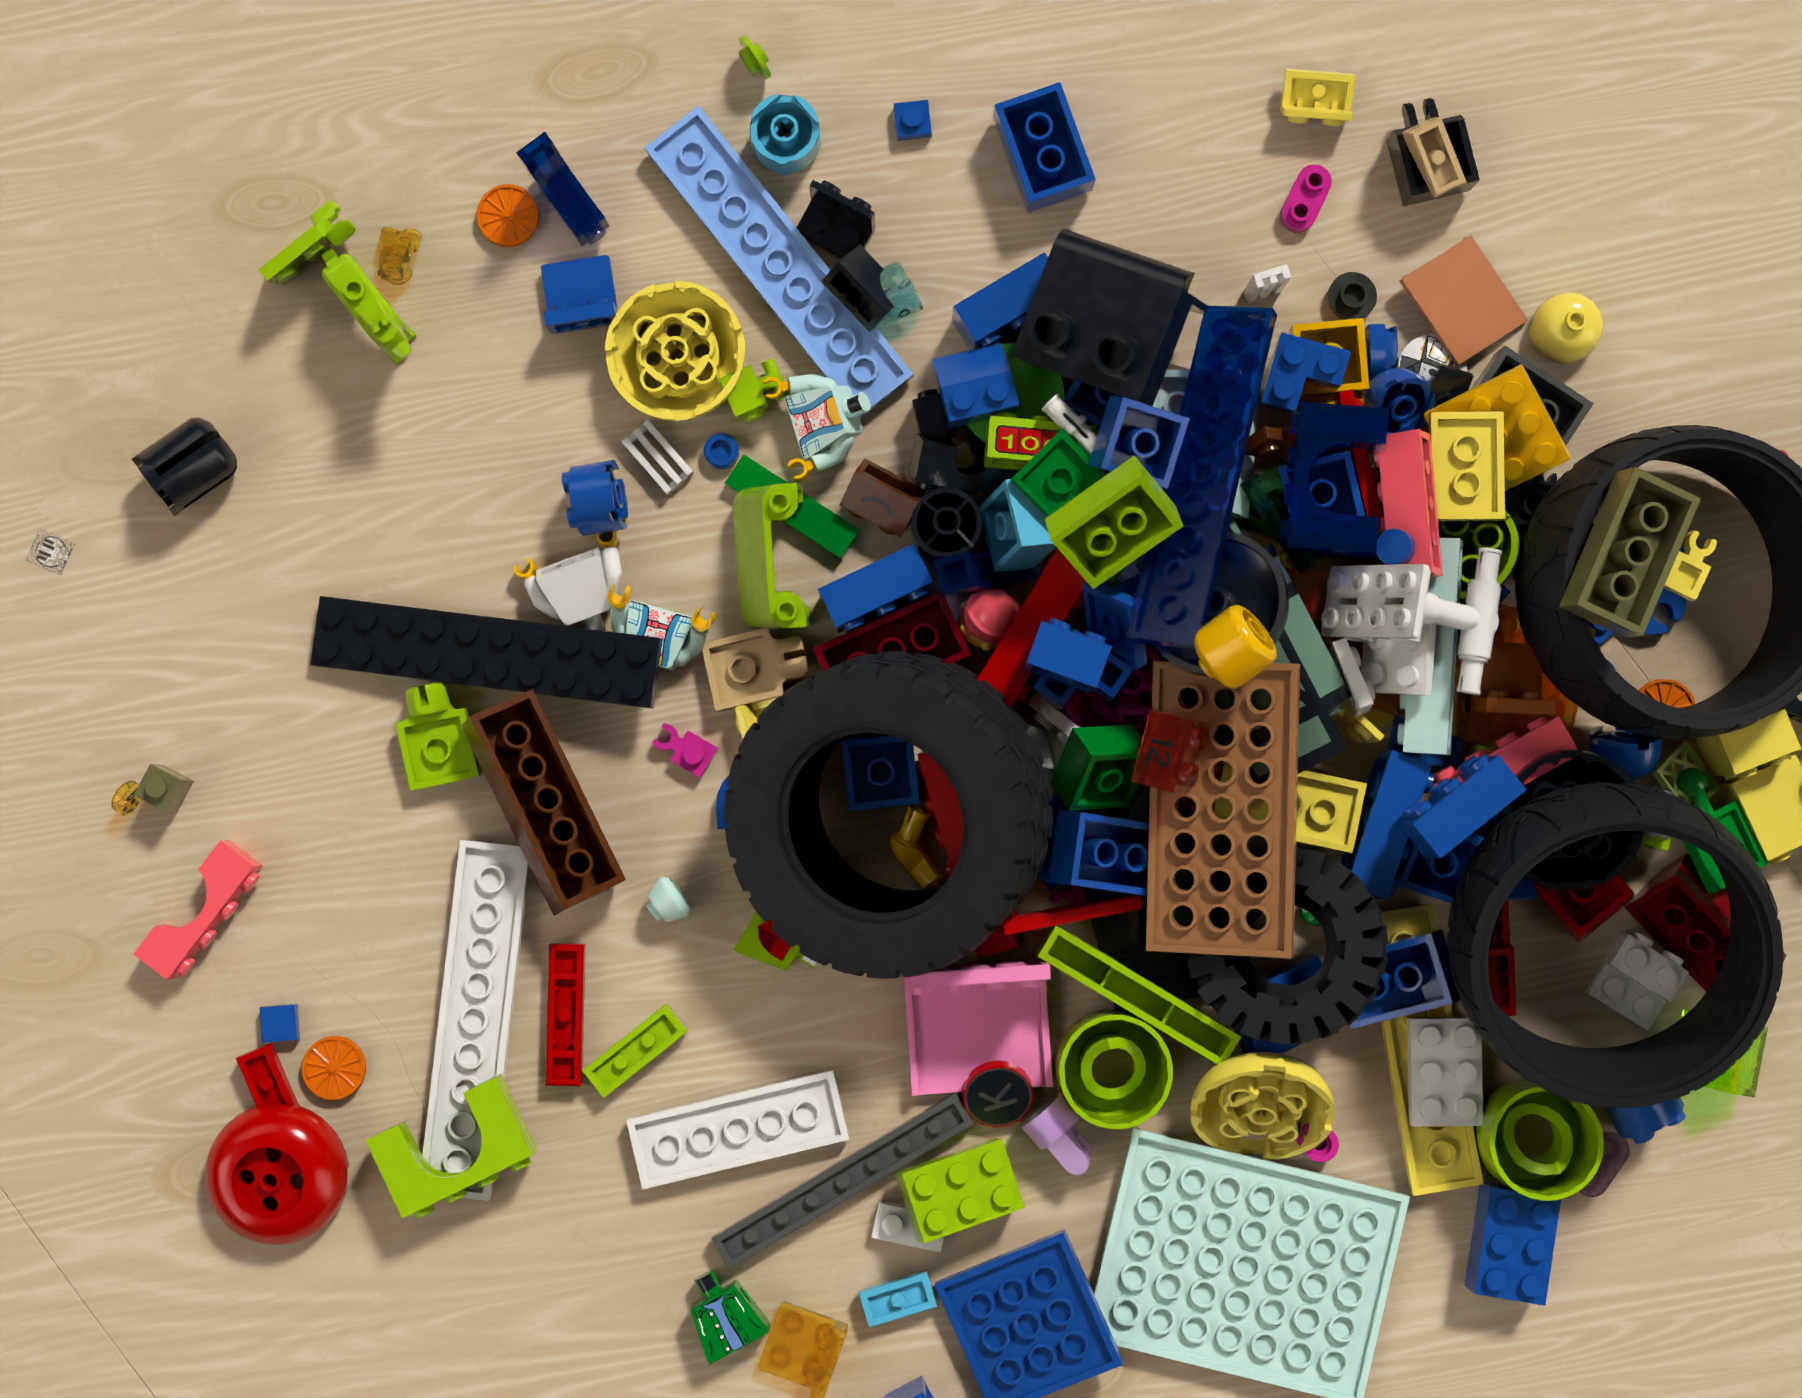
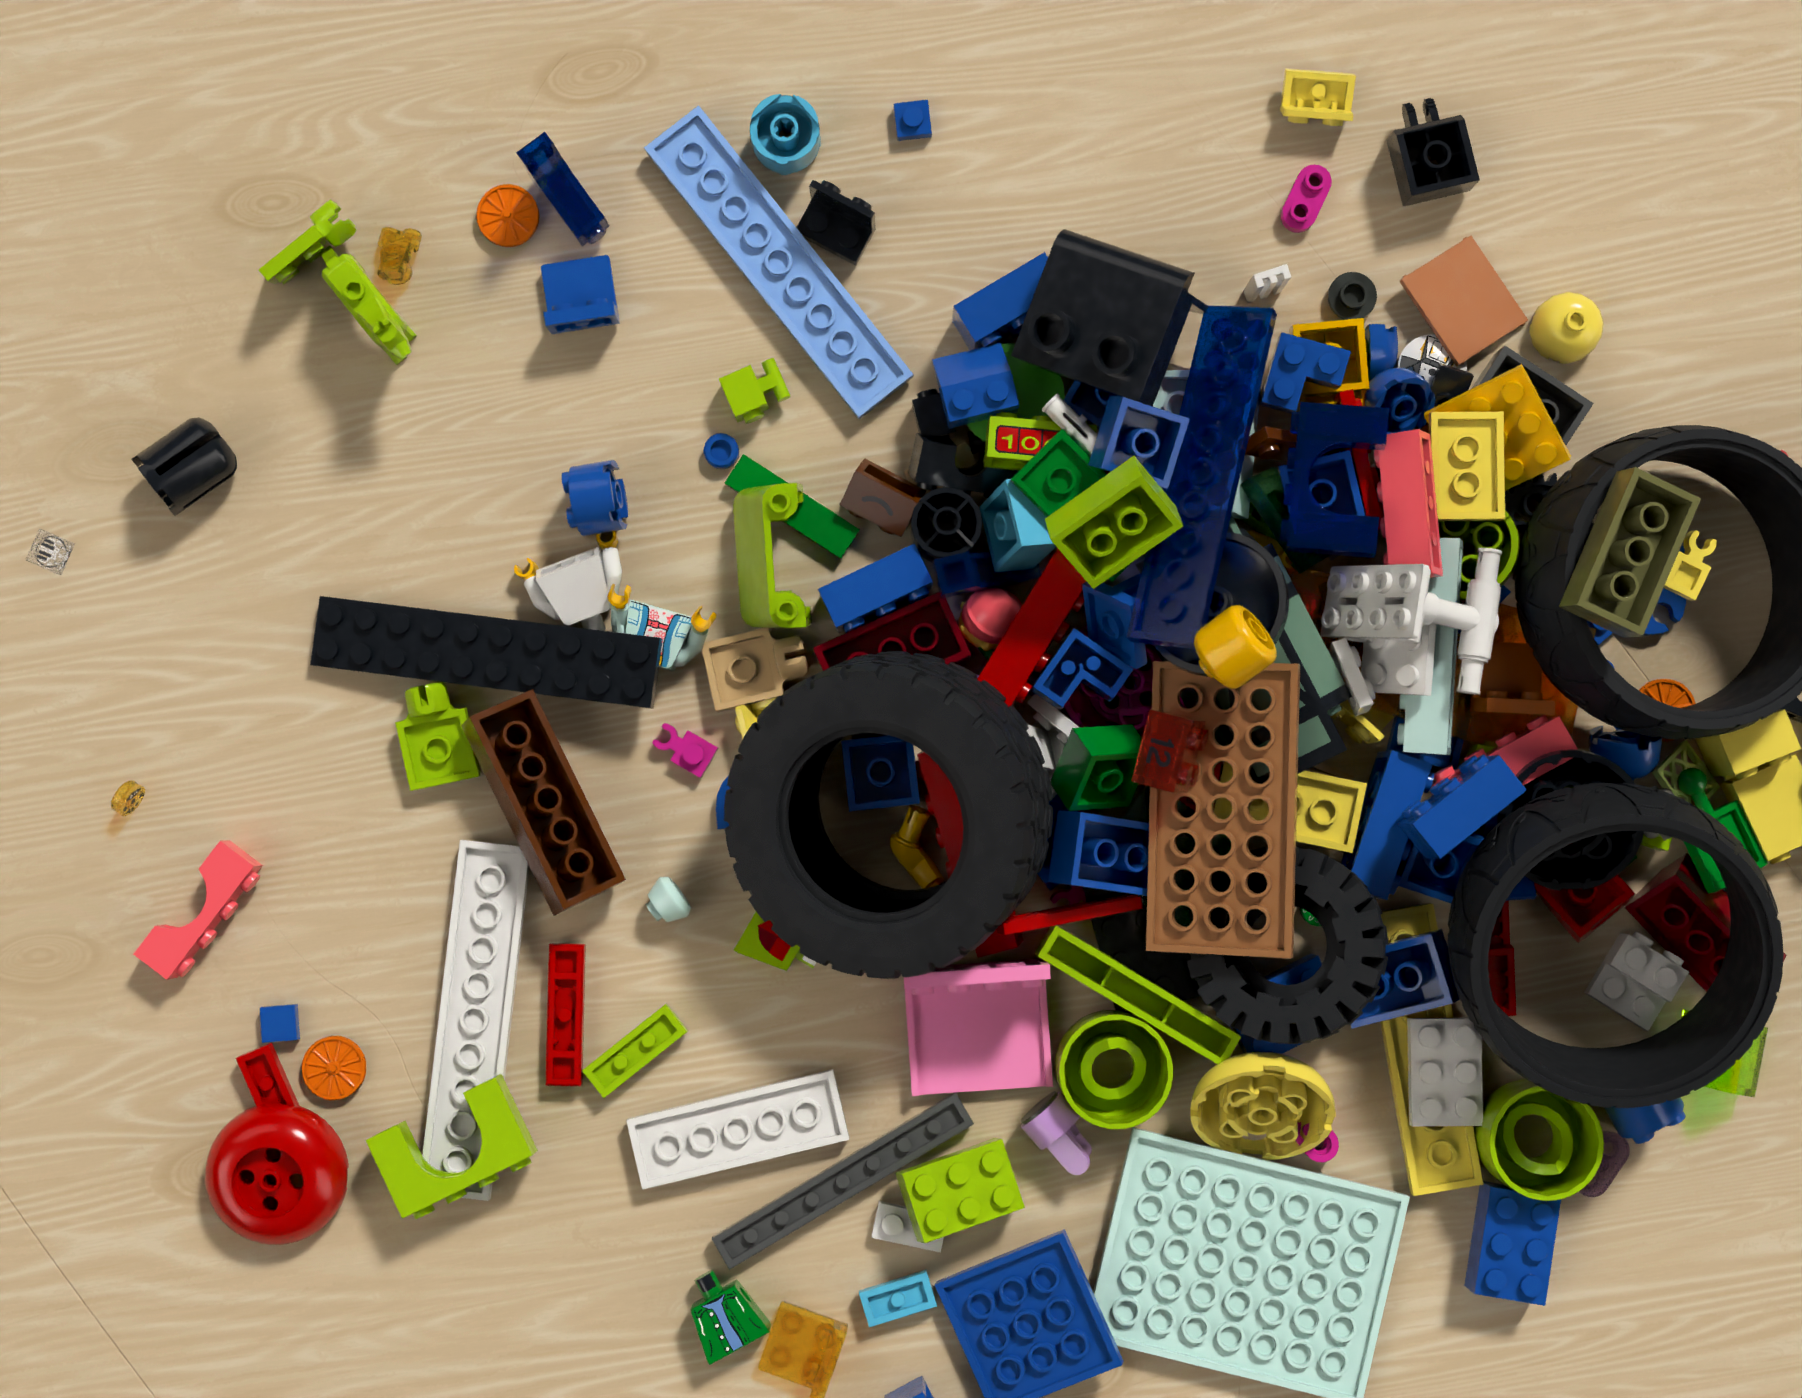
(163, 788): olive brick -> none
(638, 434): white tile -> none
(642, 329): light yellow brick -> none
(754, 58): lime piece -> none
(822, 418): torso -> none
(859, 288): black arch -> none
(901, 295): clear light blue piece -> none
(997, 1094): black tile -> none
(1043, 147): blue brick -> none
(1068, 656): blue brick -> none
(1395, 547): blue tile -> none
(1434, 156): tan slope -> none

